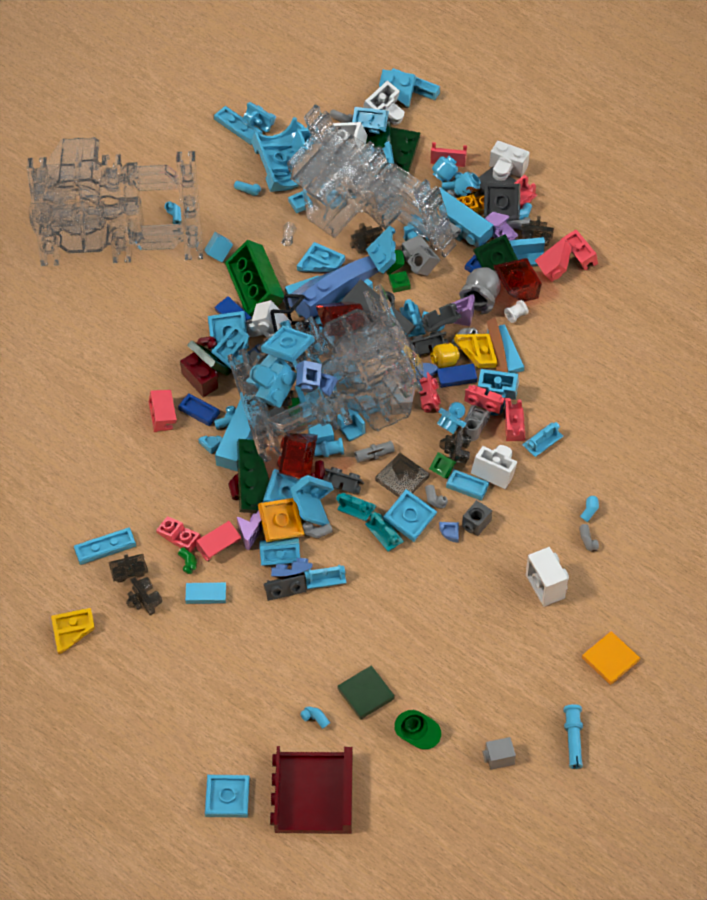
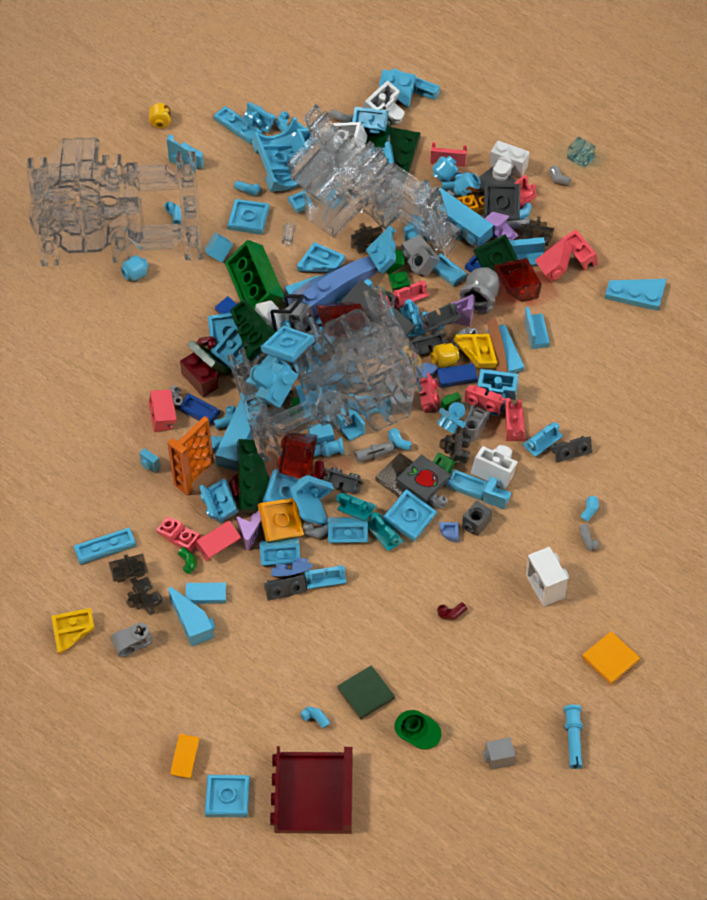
(129, 639): none -> light grey piece
(134, 268): none -> medium azure head
(149, 460): none -> medium azure plate
(159, 115): none -> yellow head
(174, 147): none -> medium azure wing
(176, 398): none -> light grey arm
(185, 756): none -> light orange slope
(189, 459): none -> orange fence
(192, 618): none -> medium azure slope
(219, 501): none -> medium azure bracket
(248, 216): none -> medium azure tile
(251, 328): none -> dark green wing
(282, 120): none -> medium azure arm
(300, 314): none -> light grey brick
(312, 372): medium blue brick -> none
(327, 383): medium blue tile -> none
(347, 530): none -> medium azure panel
(395, 437): none -> medium azure arm
(414, 292): none -> coral hinge
(423, 478): none -> dark grey tile
(449, 271): none -> medium azure tile
(449, 399): none -> green plate
(451, 614): none -> dark red arm
(494, 495): none -> medium azure panel
(516, 311): white bush -> none
(536, 330): none -> medium azure panel
(557, 177): none -> light grey arm
(572, 449): none -> dark grey hinge
(581, 152): none -> clear light blue brick
(641, 293): none -> medium azure wing

